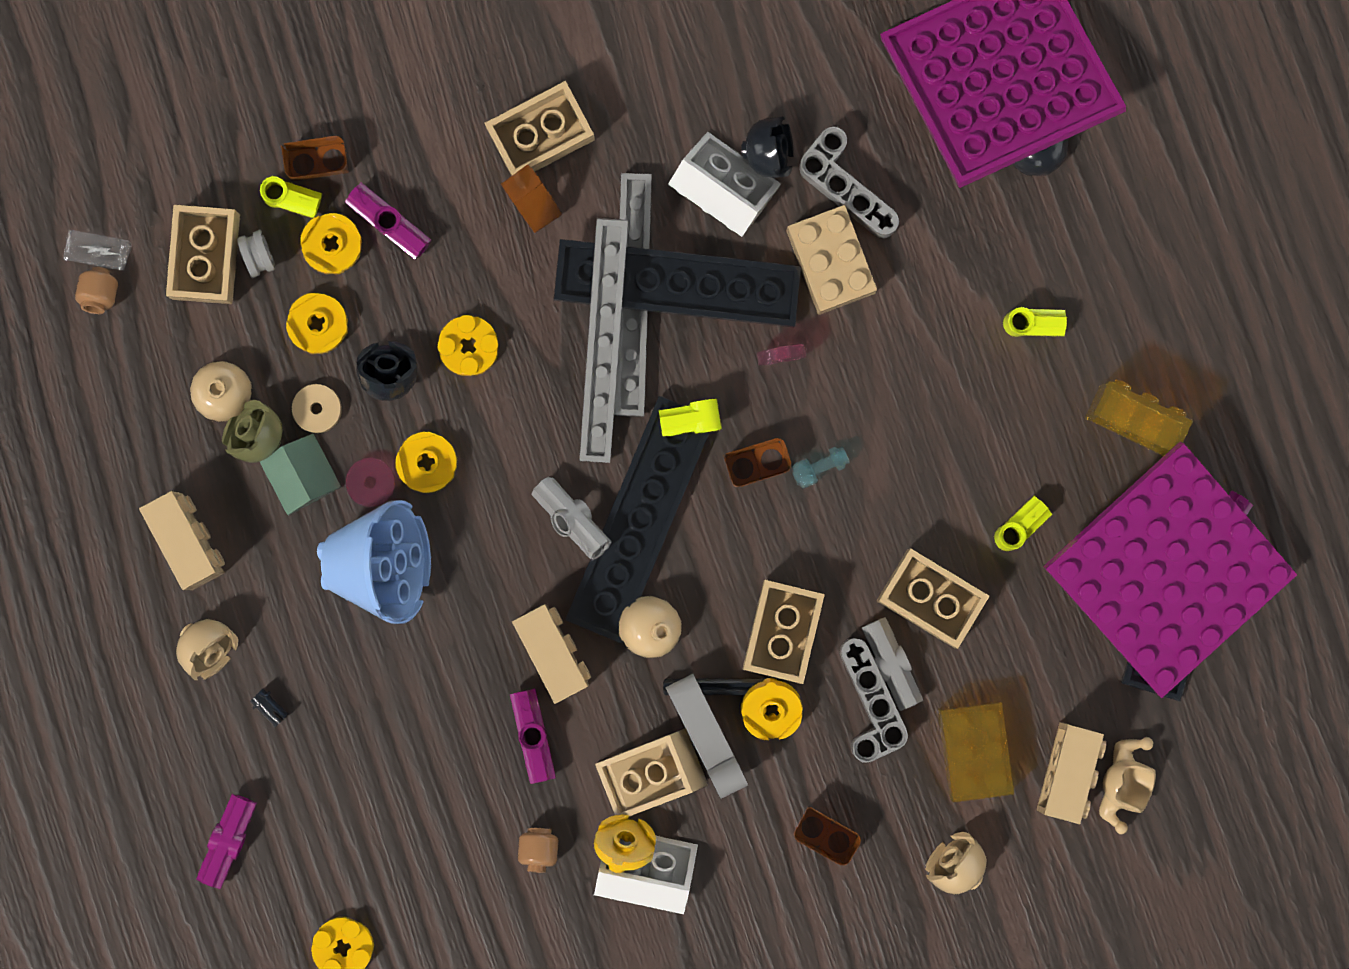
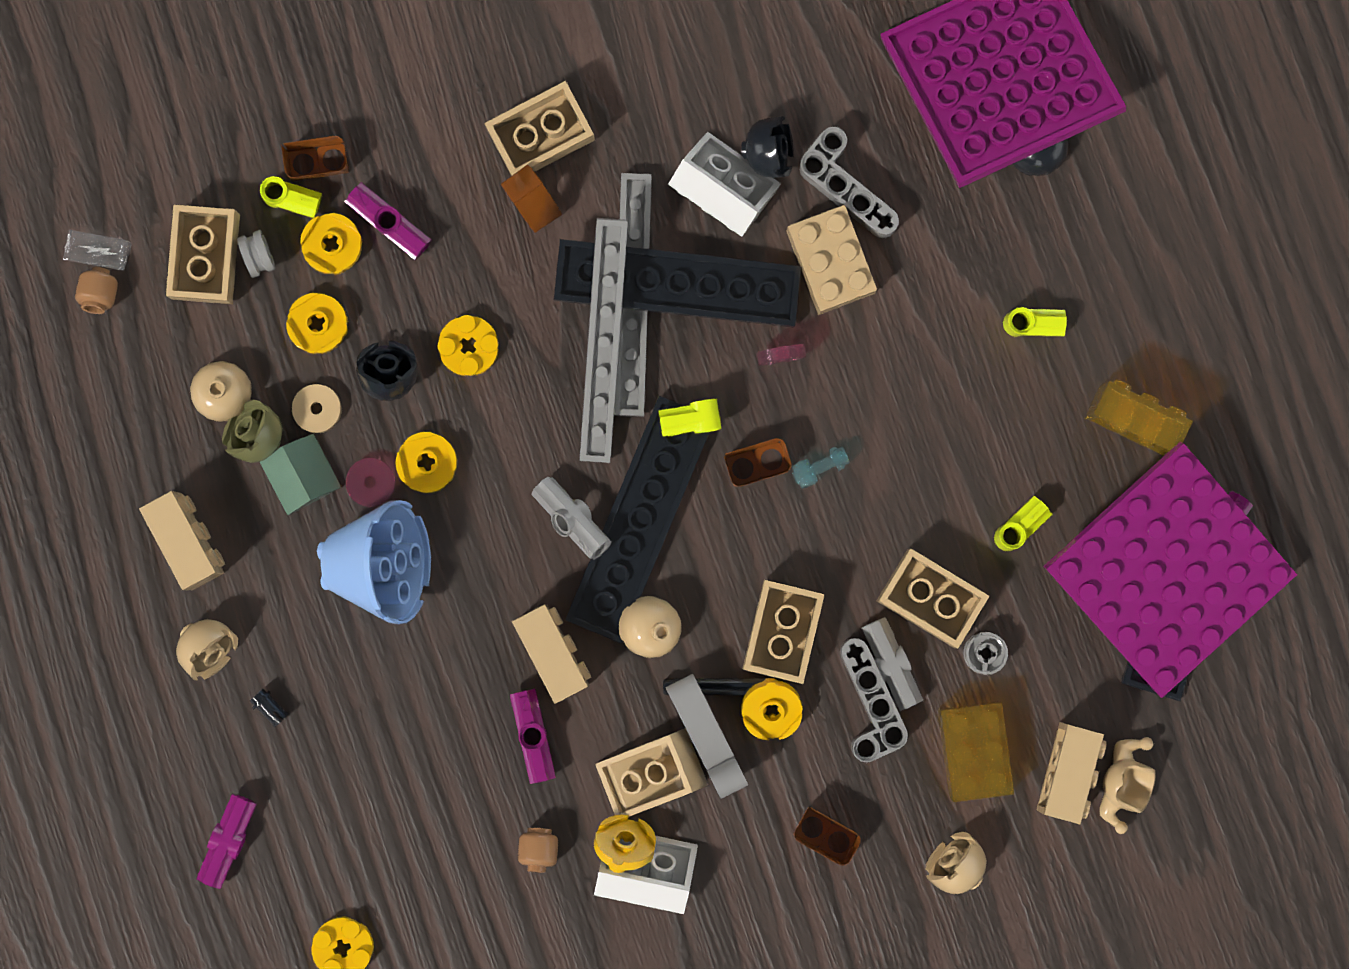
(998, 650): none -> light grey wheel

